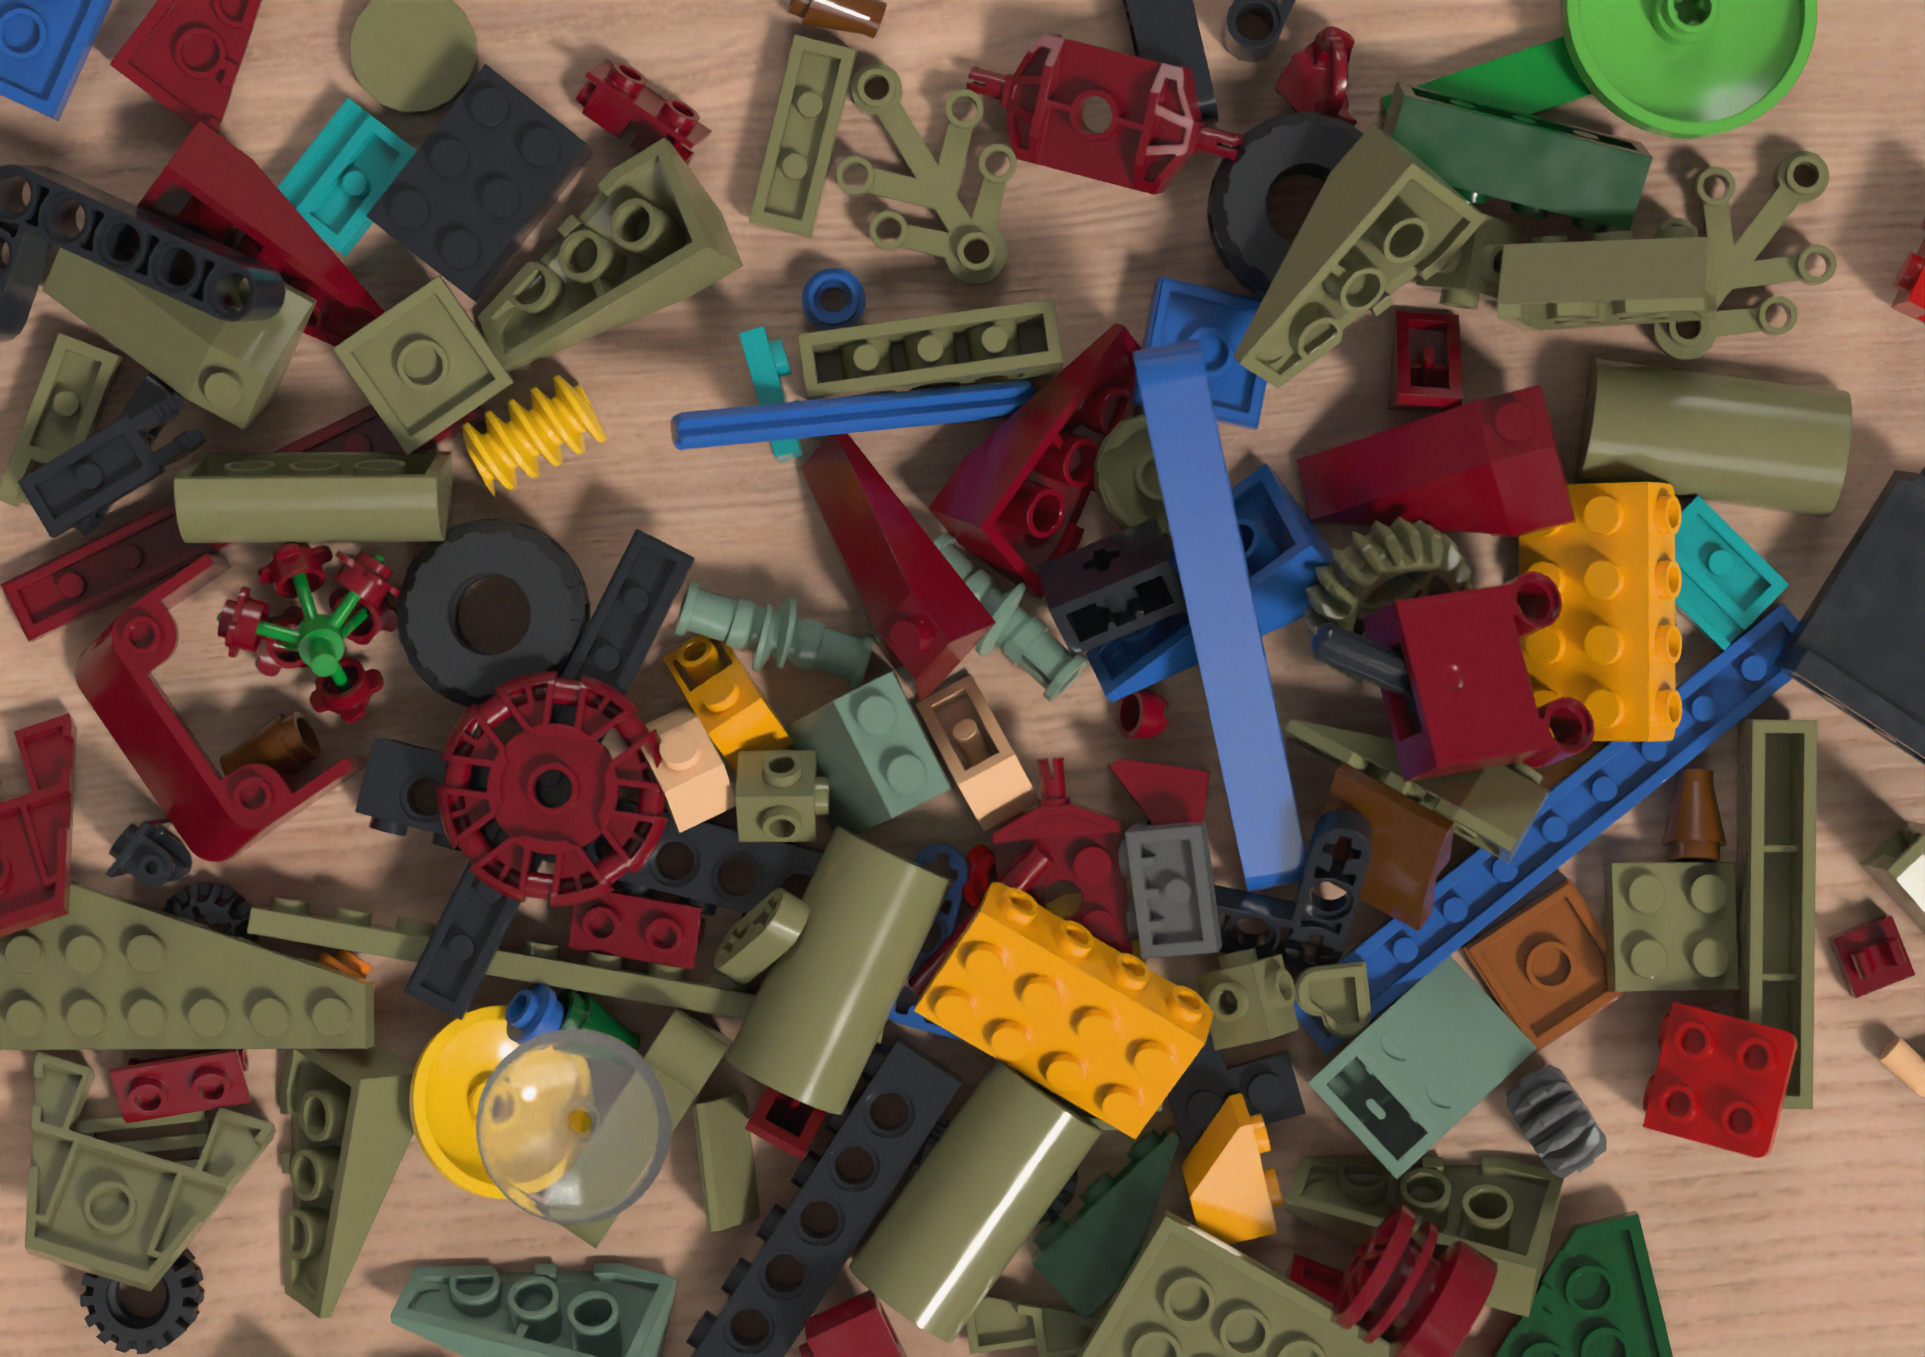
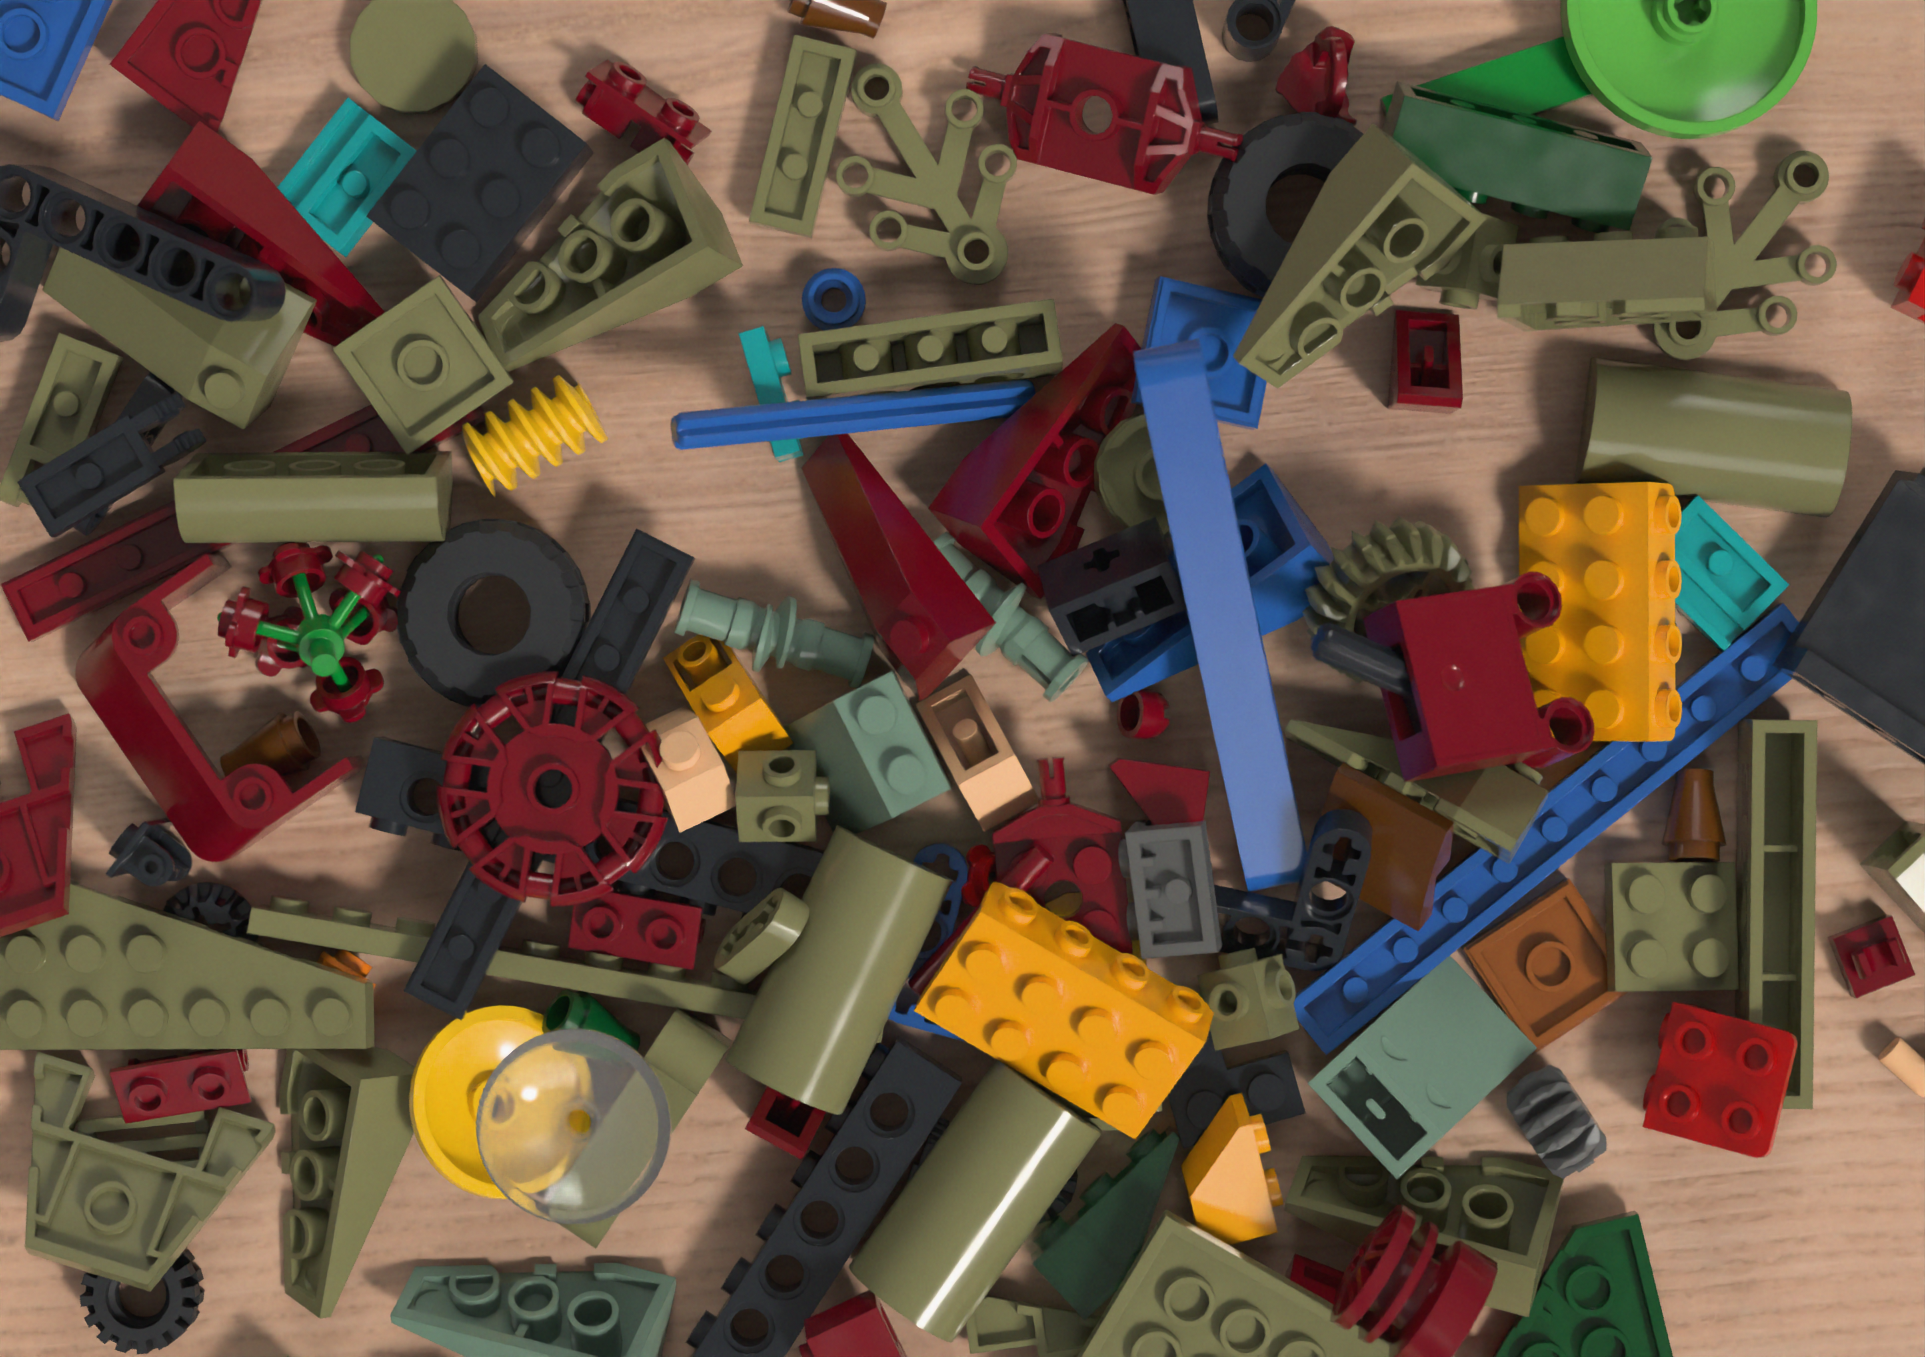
(533, 1013): blue plate -> none
(726, 1161): olive slope -> none
(1337, 995): olive tile -> none
(1459, 470): dark red wedge -> none

